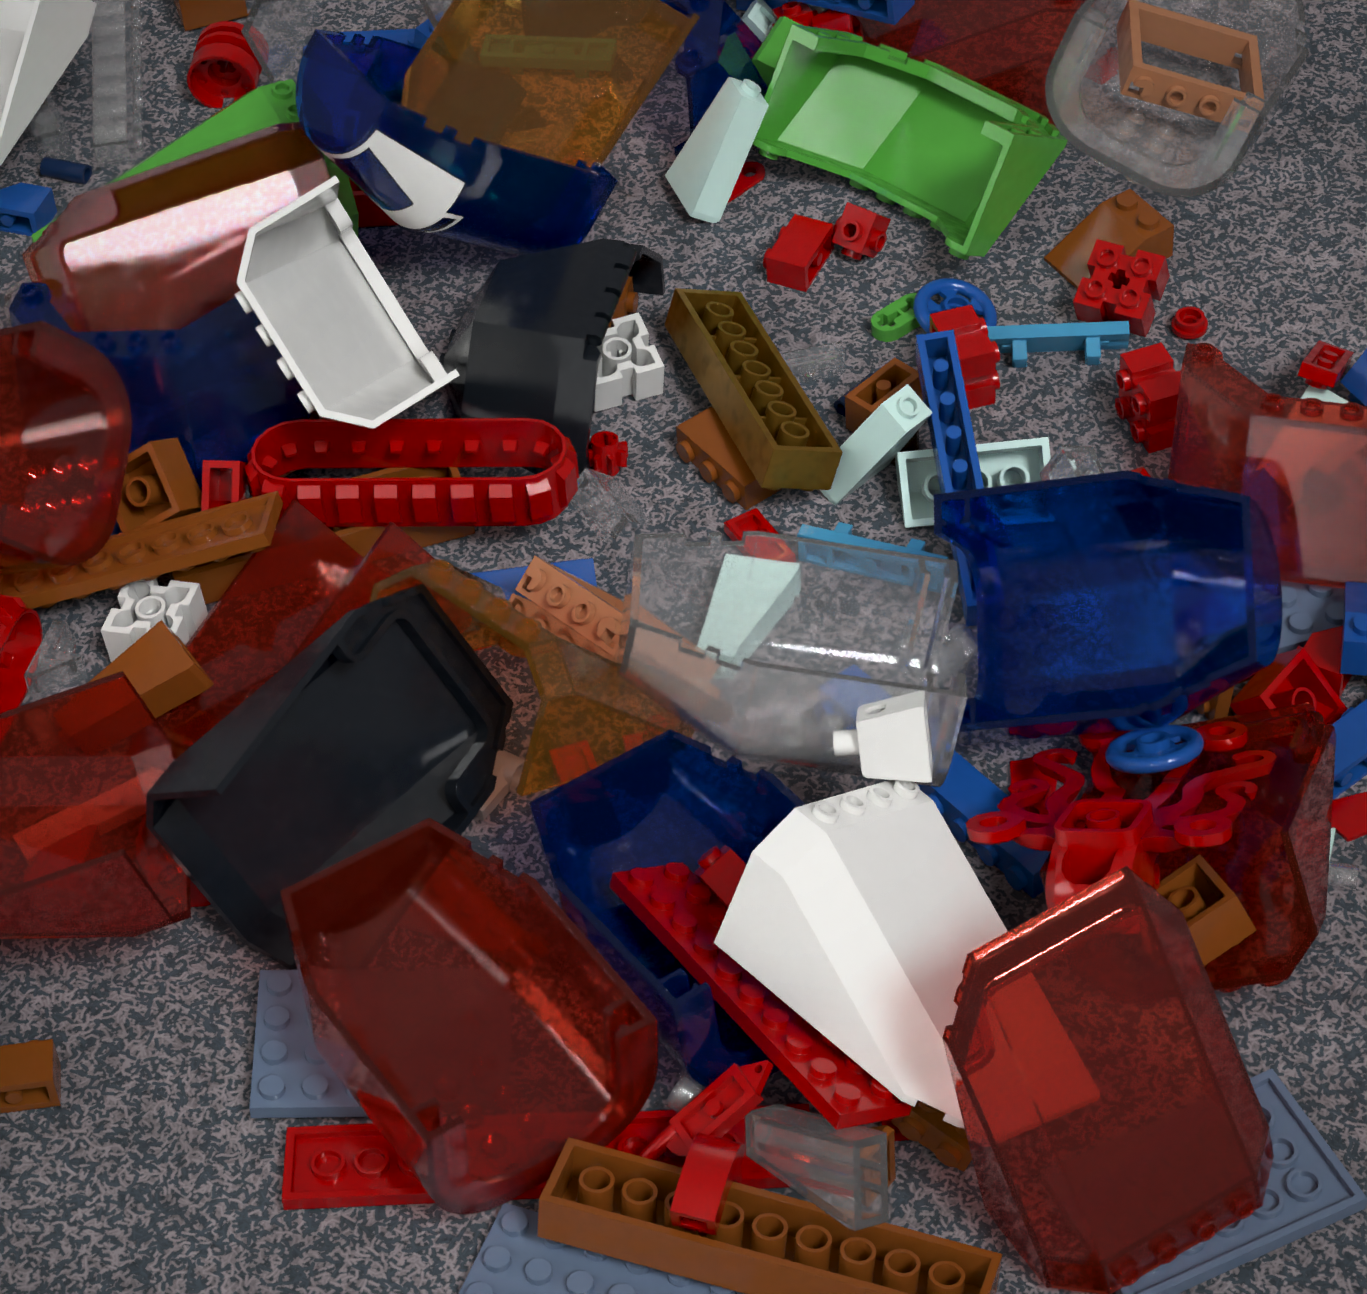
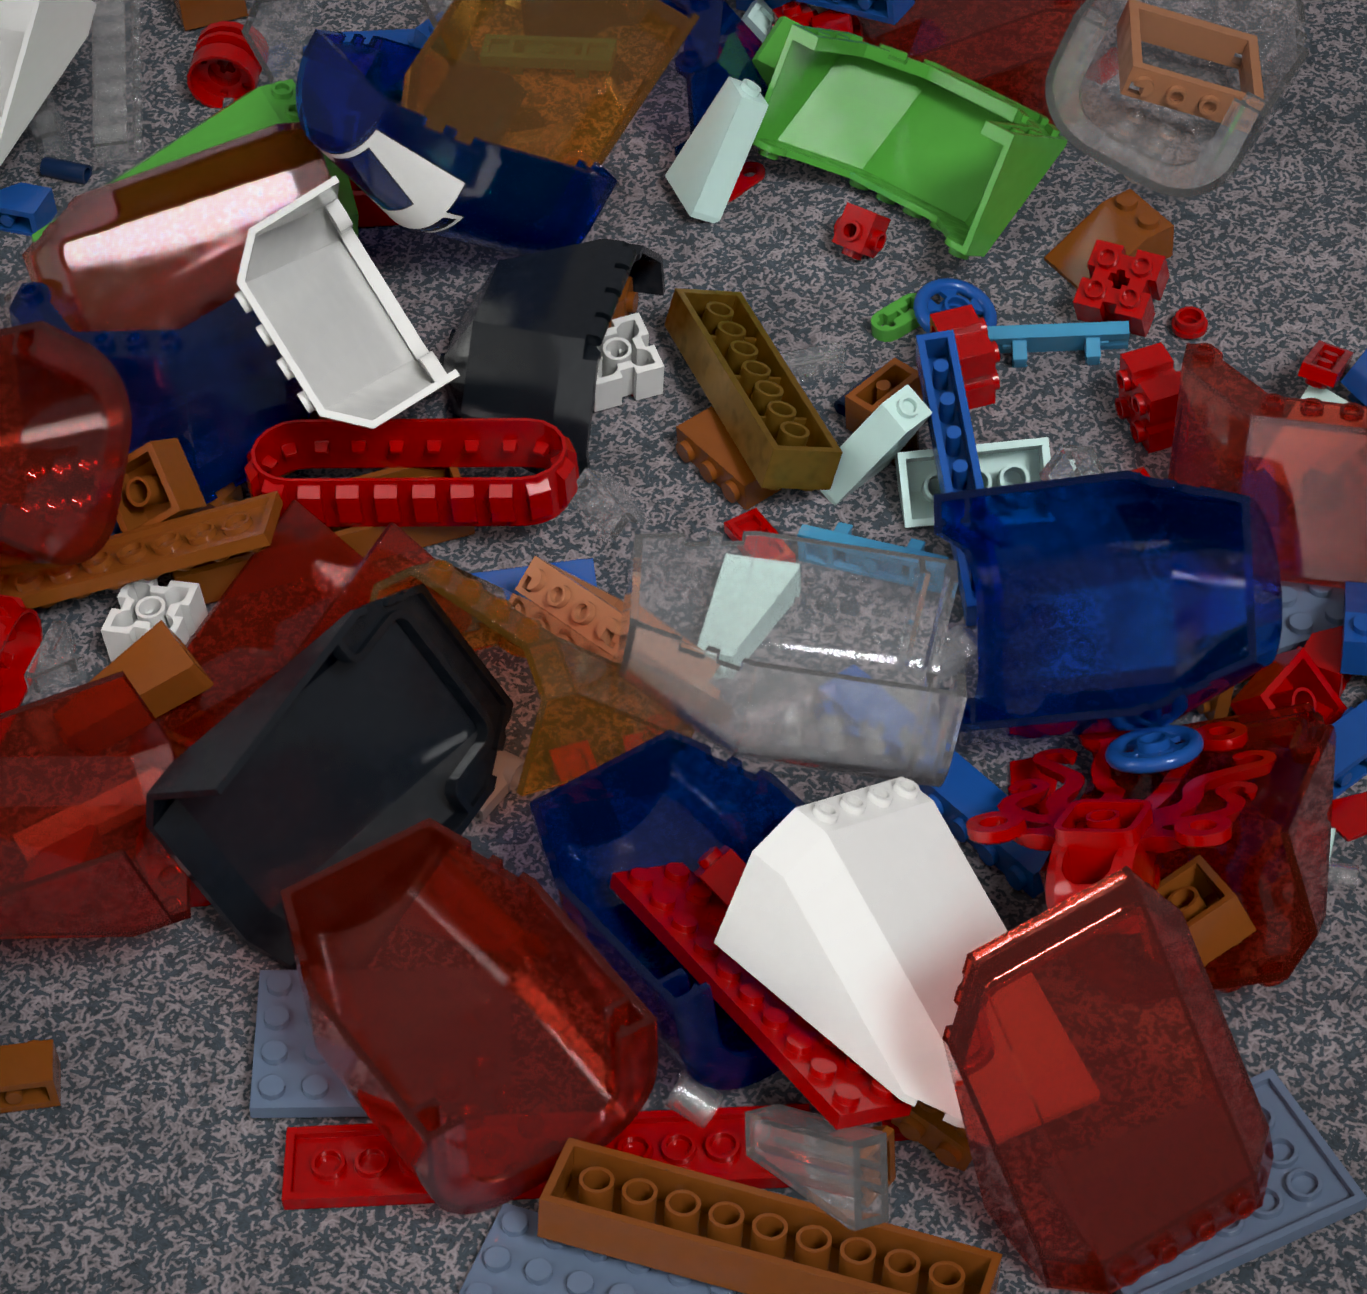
(223, 483): red slope -> none
(607, 453): red gear -> none
(705, 1182): red arch -> none
(713, 1110): red plate -> none
(799, 252): red brick -> none
(890, 739): white torso -> none

